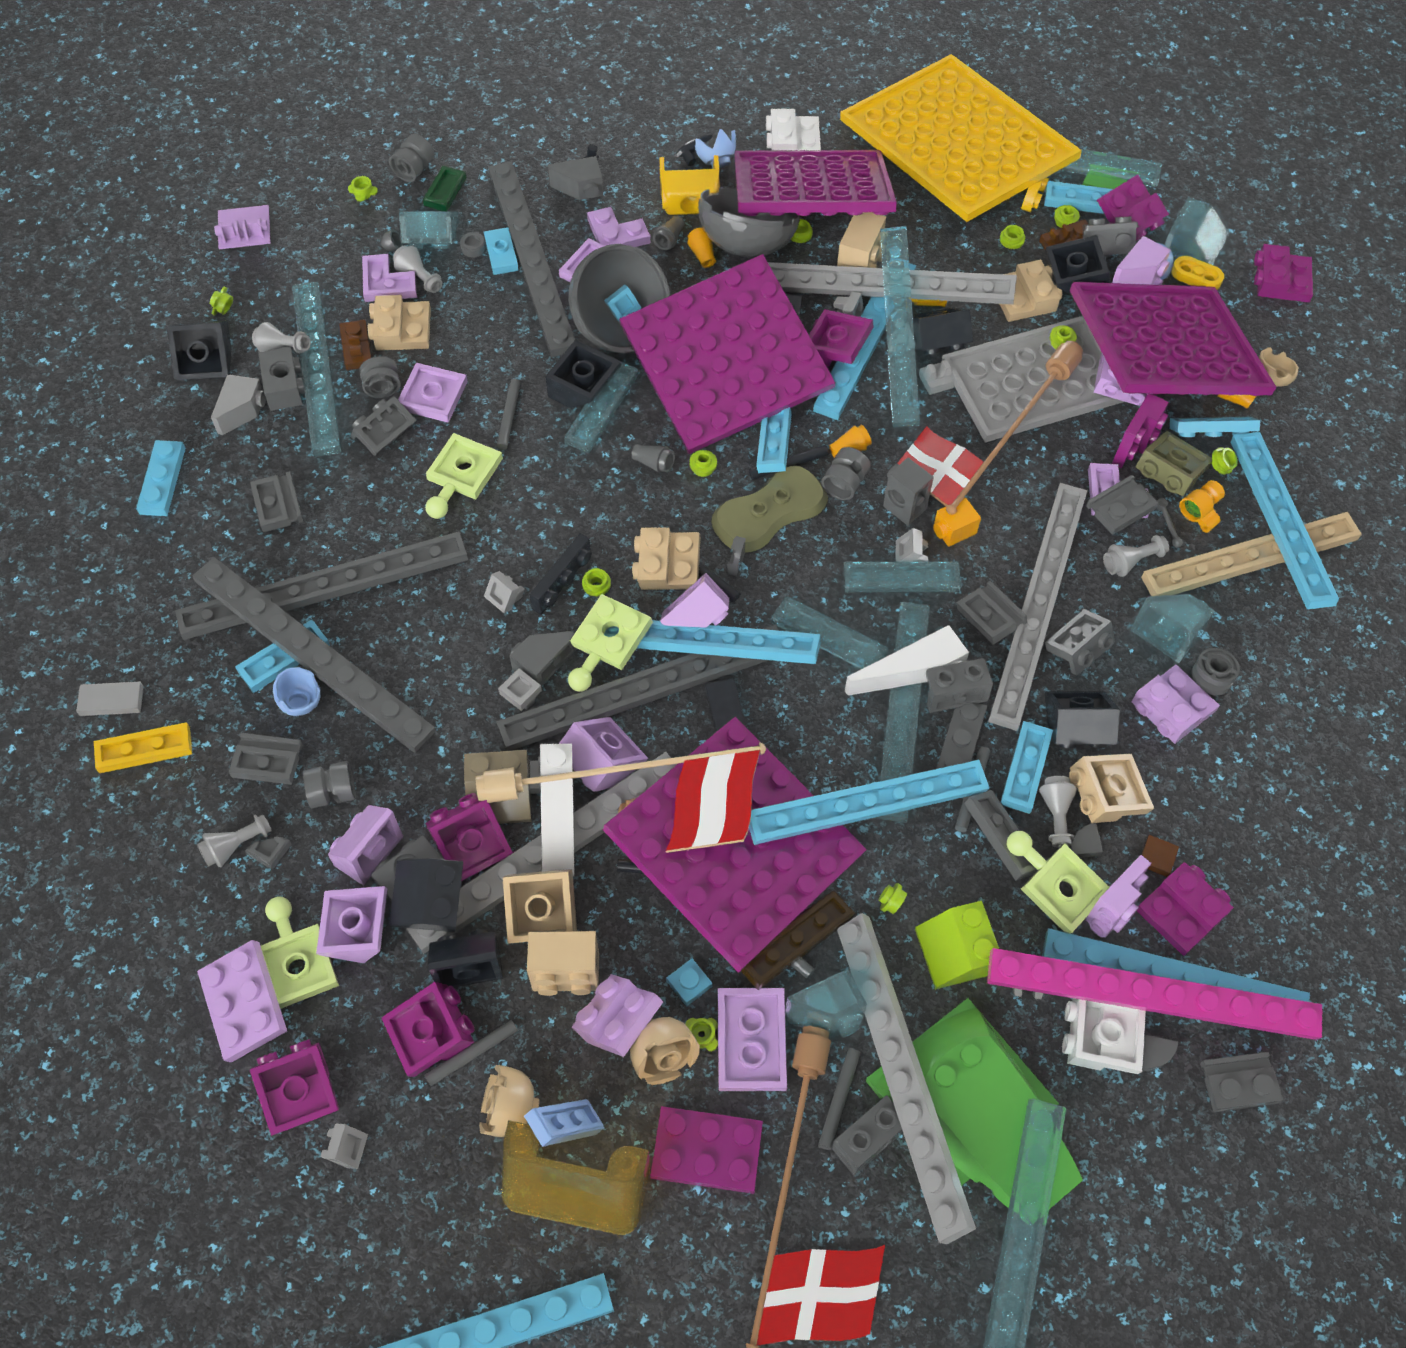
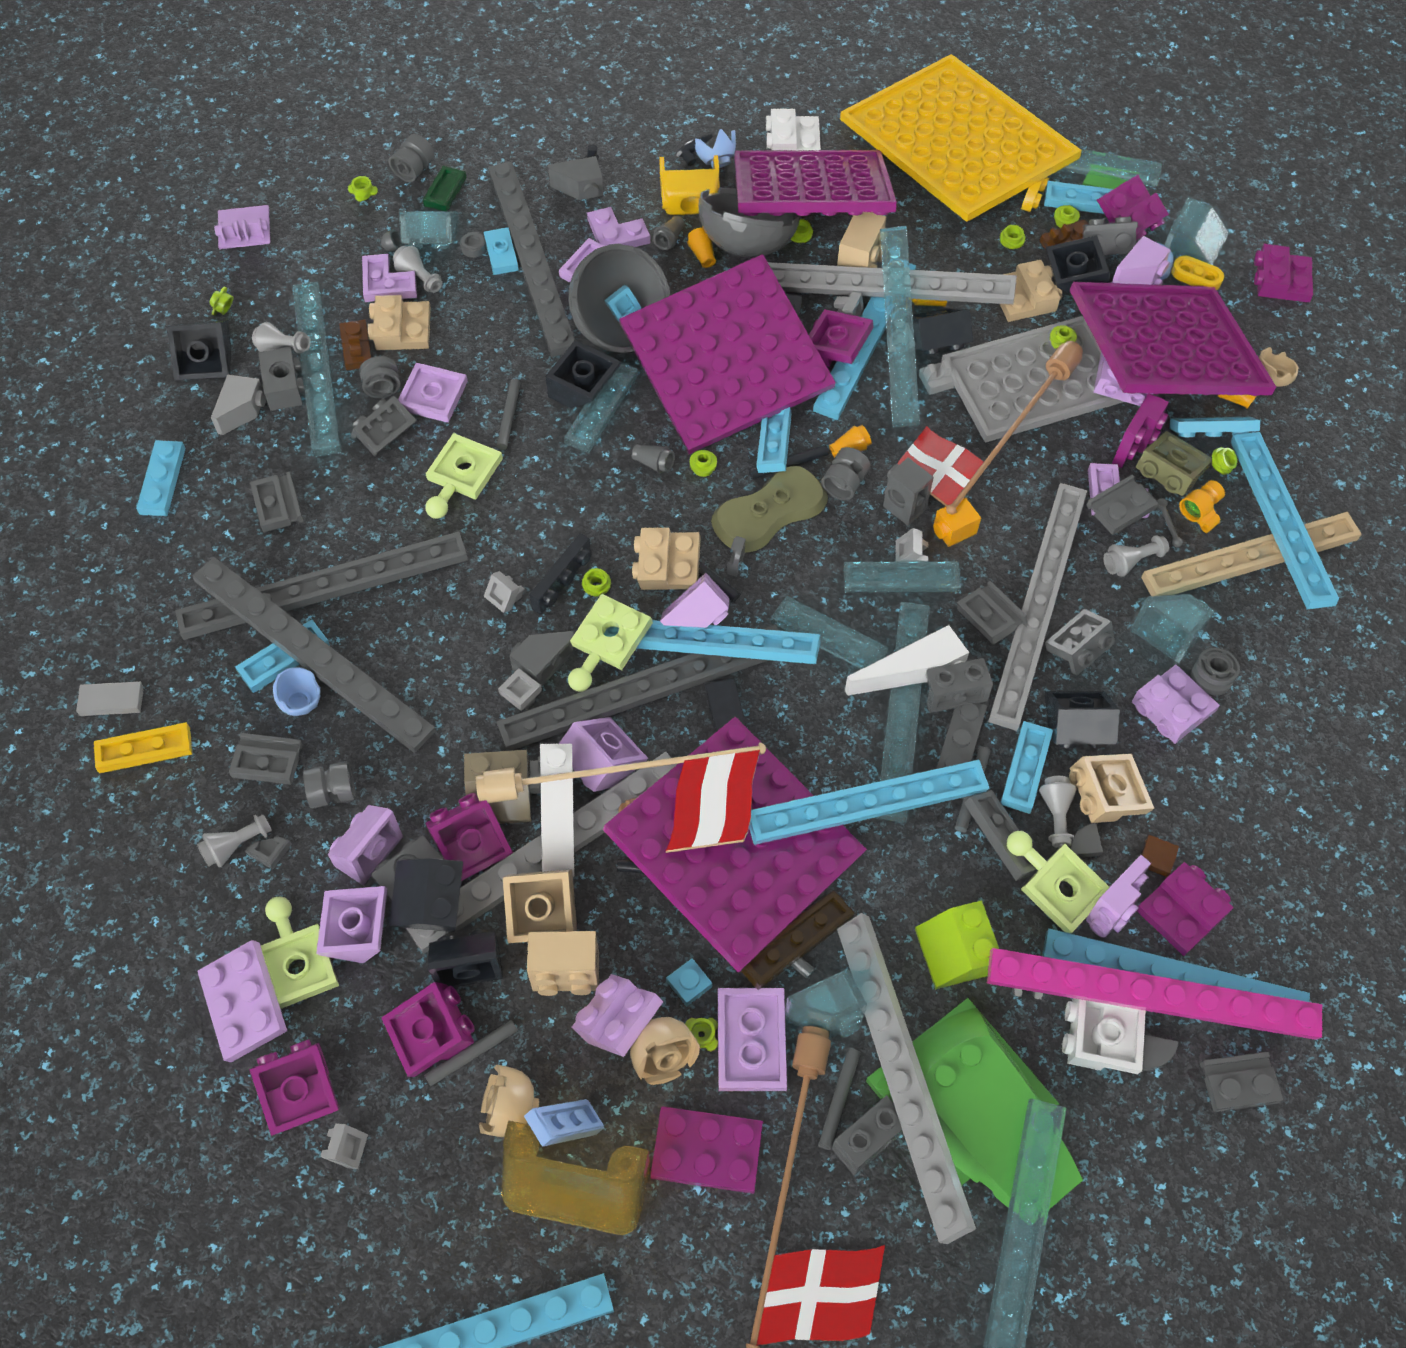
(892, 898): lime plate -> none

